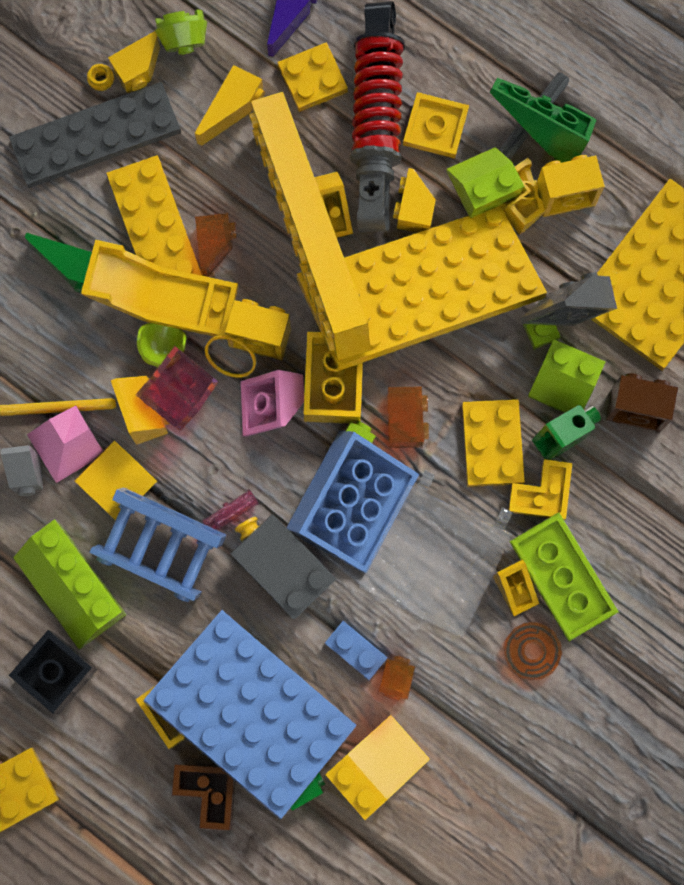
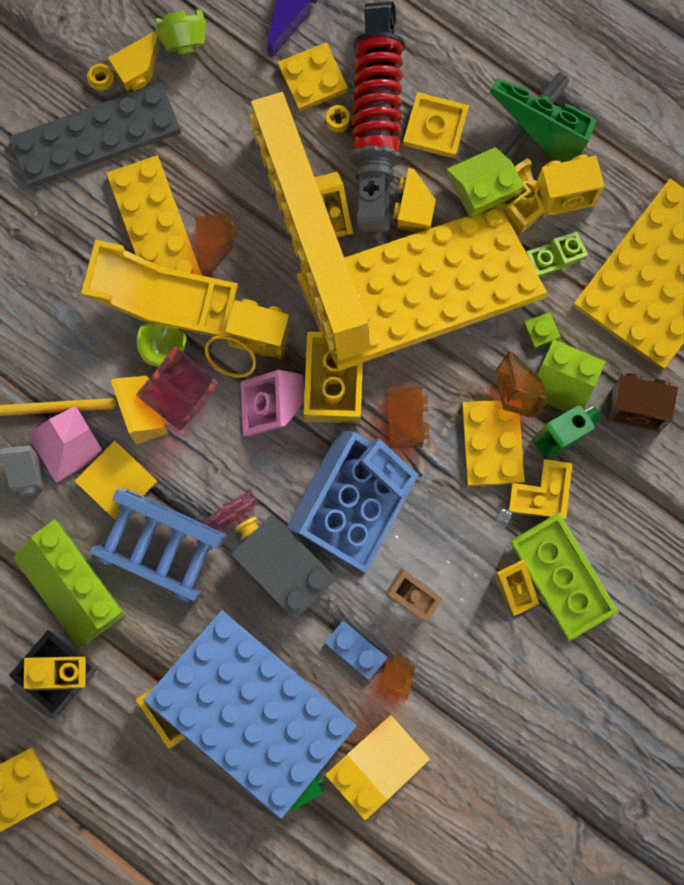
(54, 673): none -> yellow slope
(66, 260): green slope -> none
(215, 789): reddish brown brick -> none
(230, 104): yellow slope -> none
(345, 122): none -> yellow bush
(362, 430): lime plate -> none
(388, 468): none -> medium blue plate
(413, 595): none -> medium nougat slope
(519, 387): none -> clear orange slope
(549, 651): clear orange tile -> none
(557, 254): none -> lime slope
(574, 302): dark grey slope -> none

